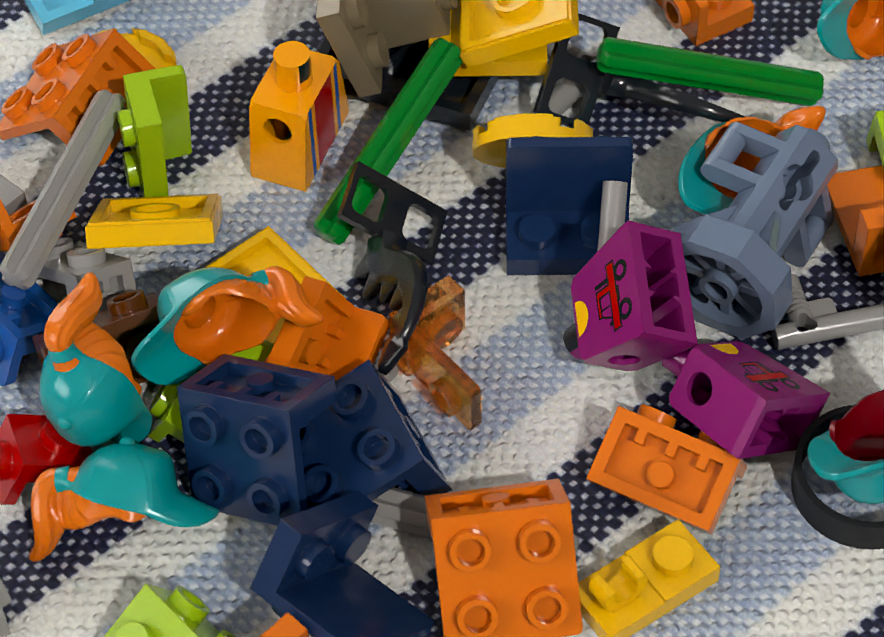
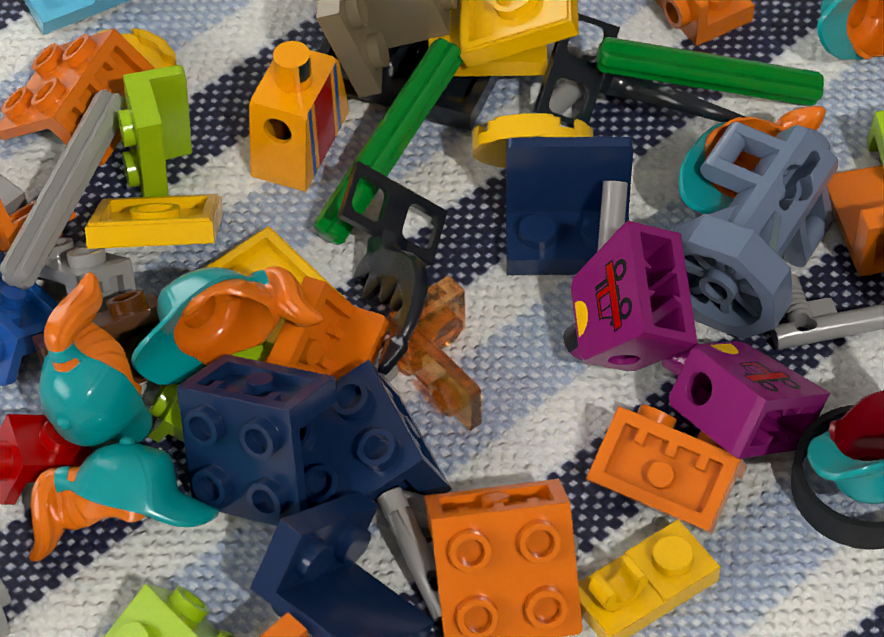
(413, 545): none -> light grey hose

